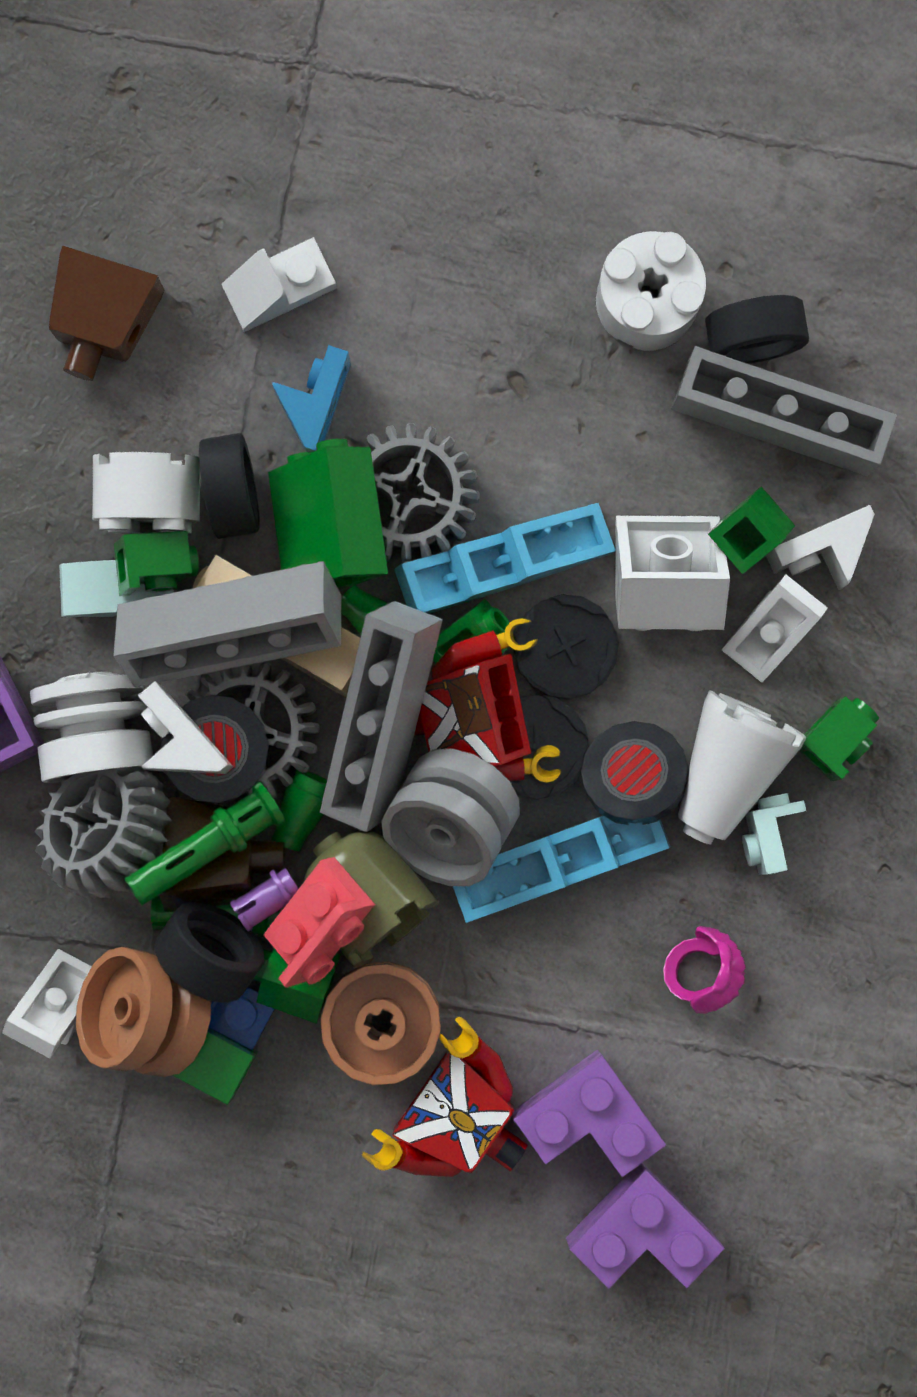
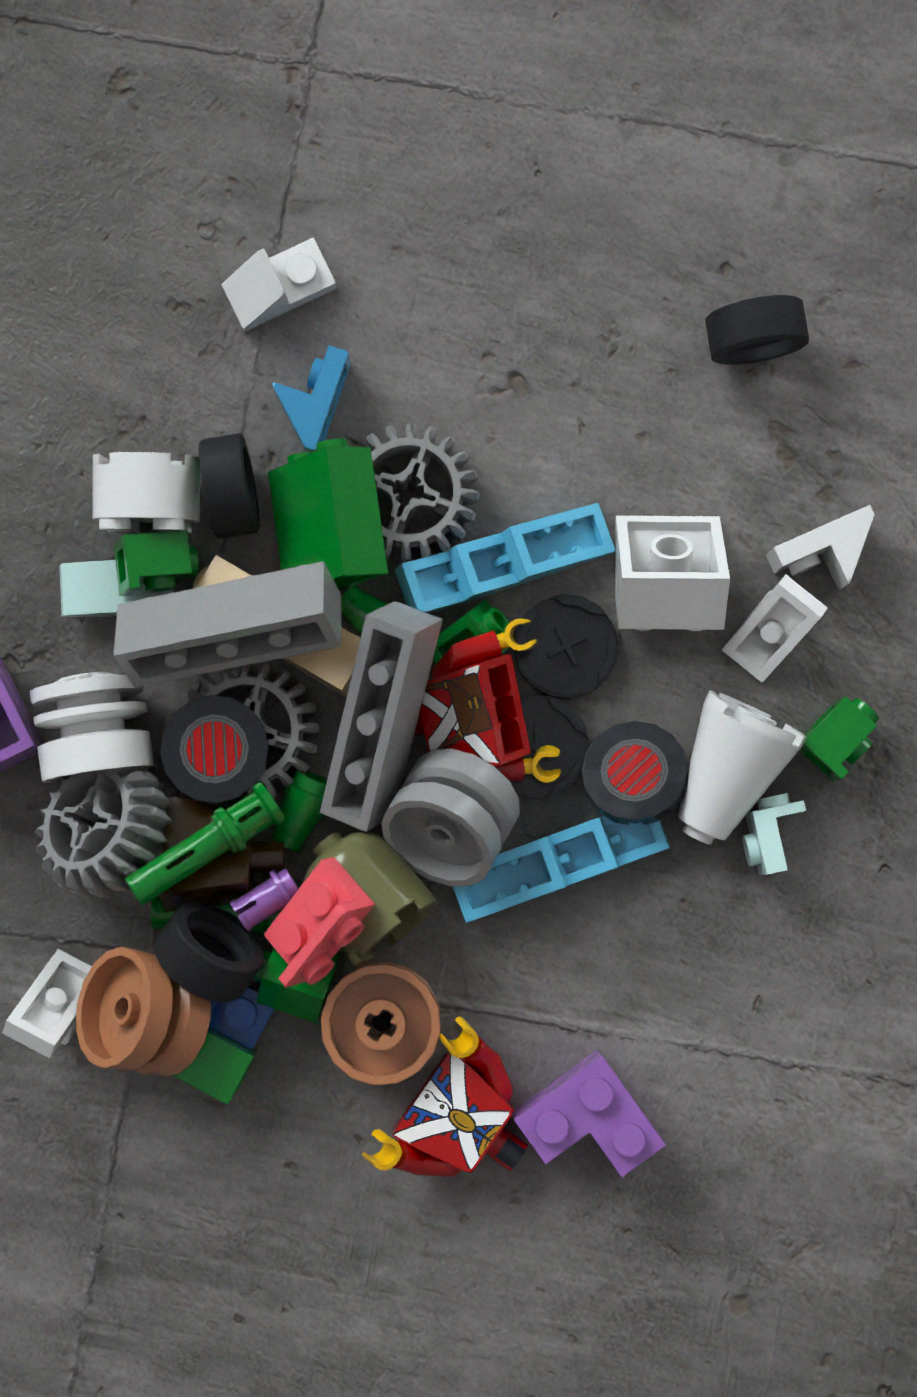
(100, 309): reddish brown torso -> none
(189, 748): white slope -> none
(639, 1217): medium lavender brick -> none
(663, 264): white brick -> none
(729, 977): dark pink piece -> none
(751, 530): green brick -> none
(783, 412): light grey brick -> none

